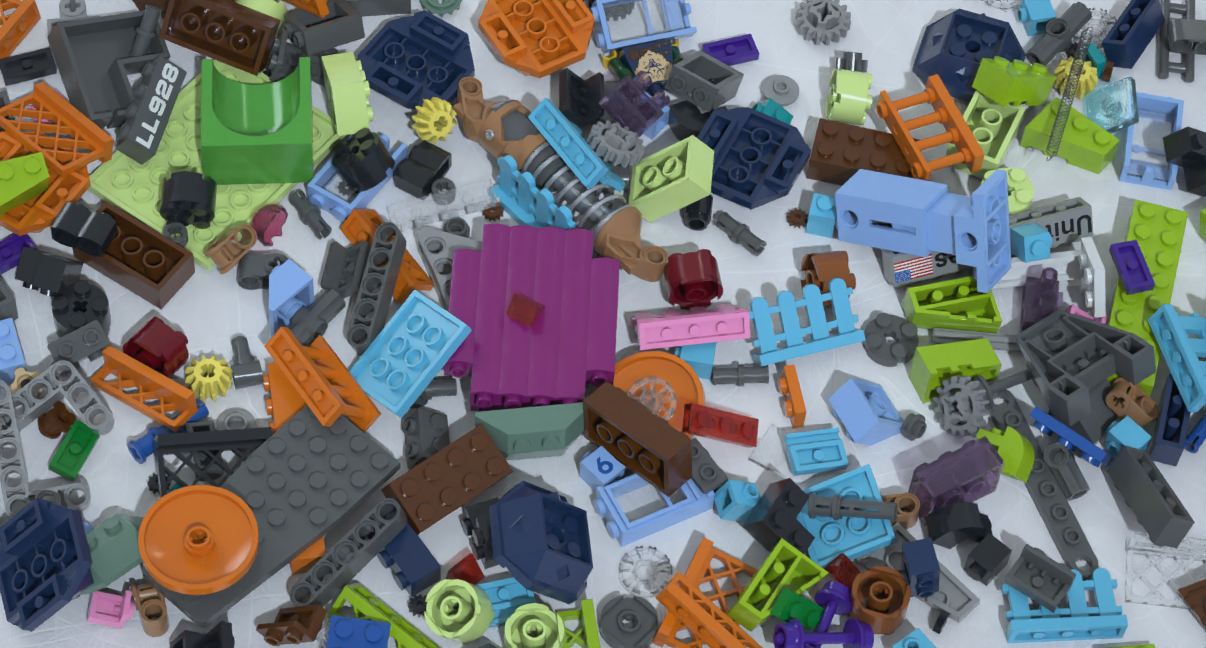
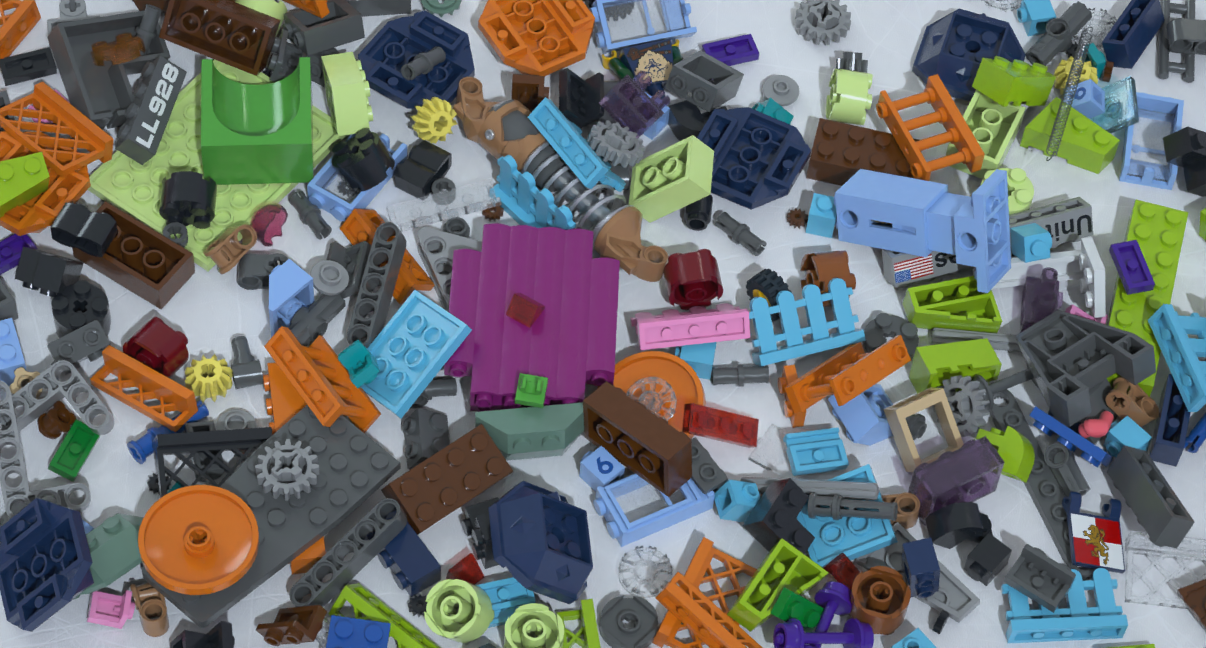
(118, 51): none -> clear orange plate
(287, 469): none -> light grey gear
(329, 277): none -> light grey piece
(360, 364): none -> teal bracket
(423, 63): none -> dark grey pin
(529, 90): none -> reddish brown bracket
(531, 390): none -> bright green tile
(766, 285): none -> black wheel
(847, 374): none -> orange fence
(848, 490): none -> light grey axle
(896, 418): none -> tan window
(1088, 99): none -> light blue brick
(1094, 538): none -> flag
(1096, 427): none -> coral arm

